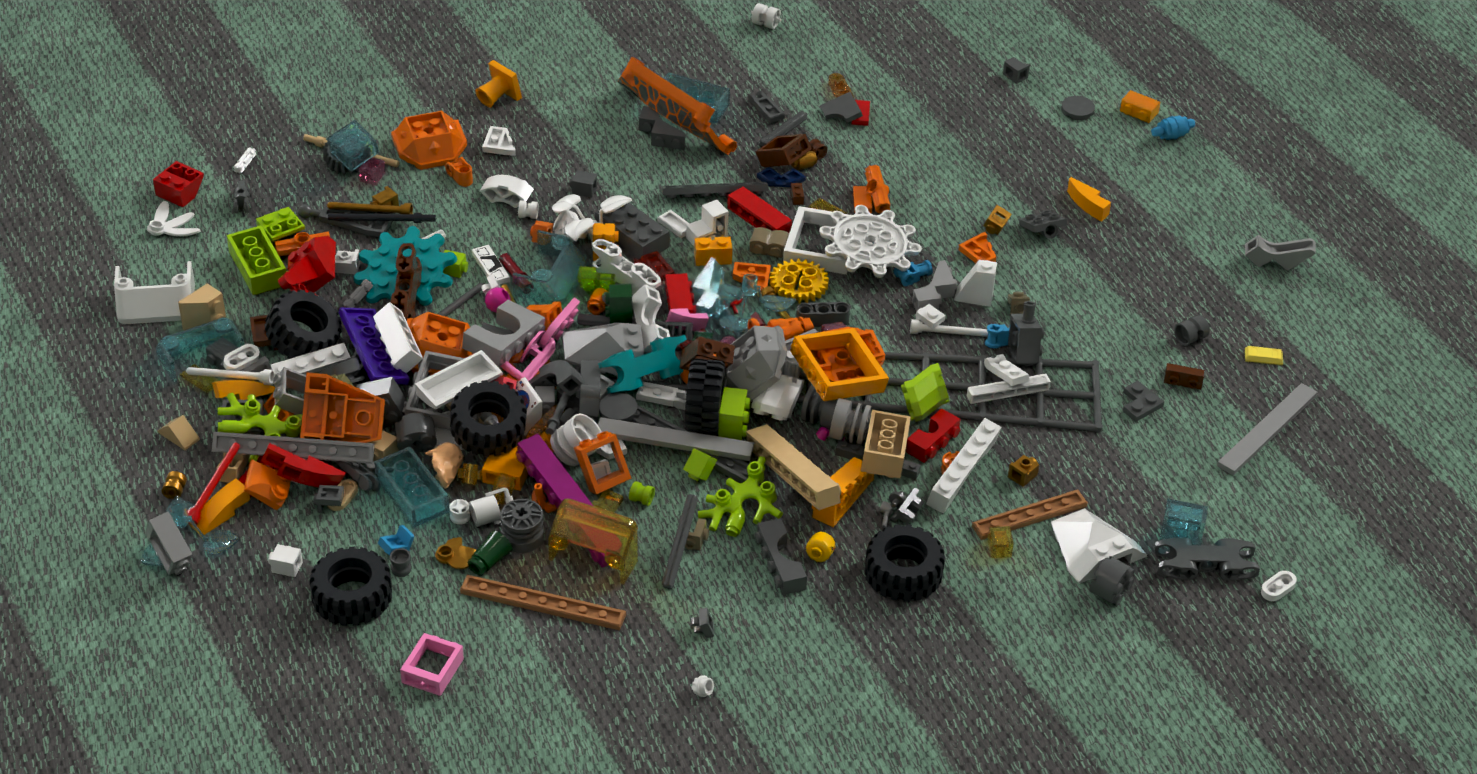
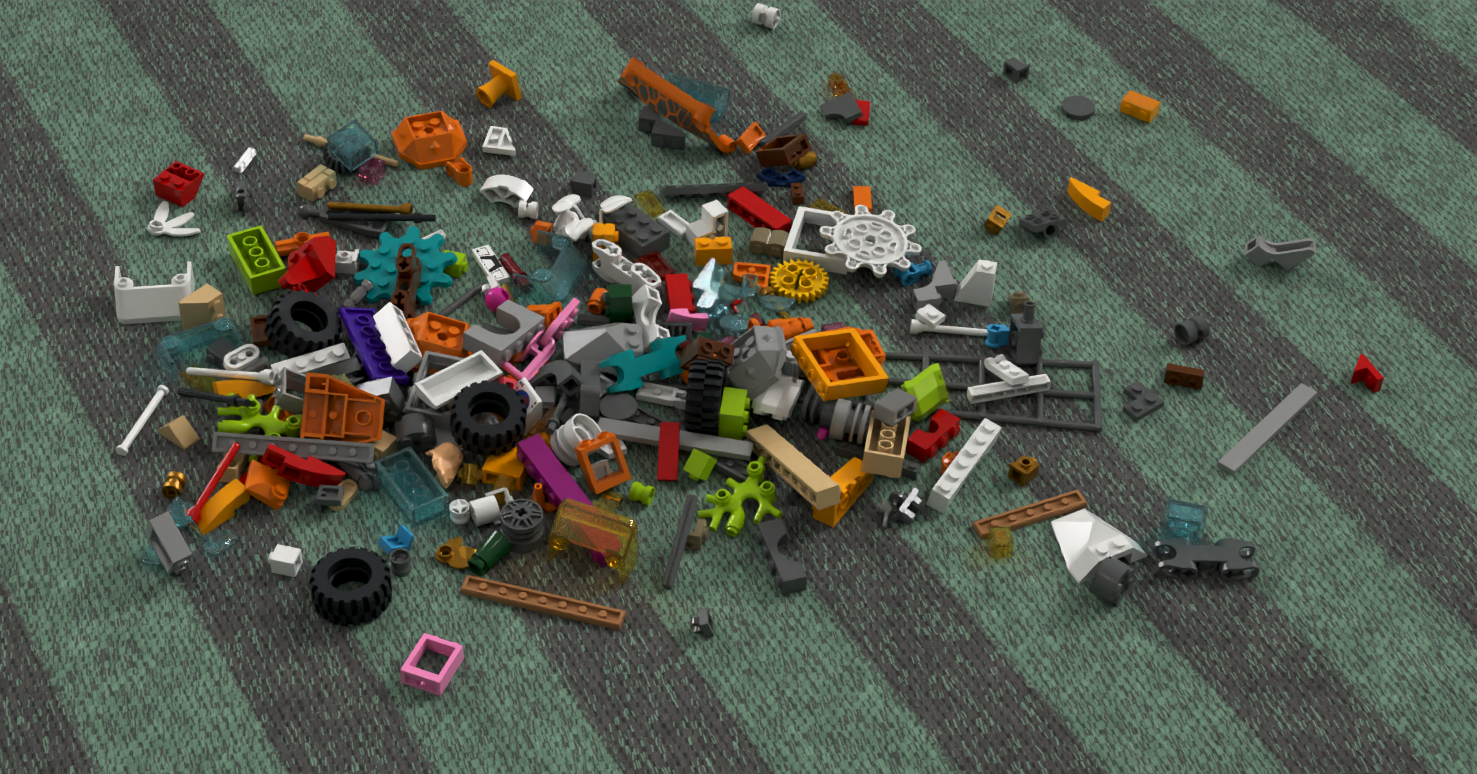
(123, 448): none -> white bar
(234, 400): none -> black bar
(280, 224): lime slope -> none
(316, 183): none -> tan brick
(386, 197): pearl gold brick -> none
(590, 279): clear neon green plate -> none
(650, 203): none -> clear yellow tile
(668, 451): none -> red tile
(702, 686): white plate -> none
(750, 137): none -> orange tile
(766, 107): dark grey hinge -> none
(819, 149): reddish brown wheel -> none
(820, 546): yellow head -> none
(824, 312): dark grey beam -> none
(877, 188): orange piece -> none
(894, 407): none -> light grey brick
(900, 581): black tyre -> none
(978, 248): orange wing -> none
(1173, 127): dark azure piece -> none
(1263, 355): light yellow tile -> none
(1275, 588): white plate -> none
(1368, 373): none -> red slope

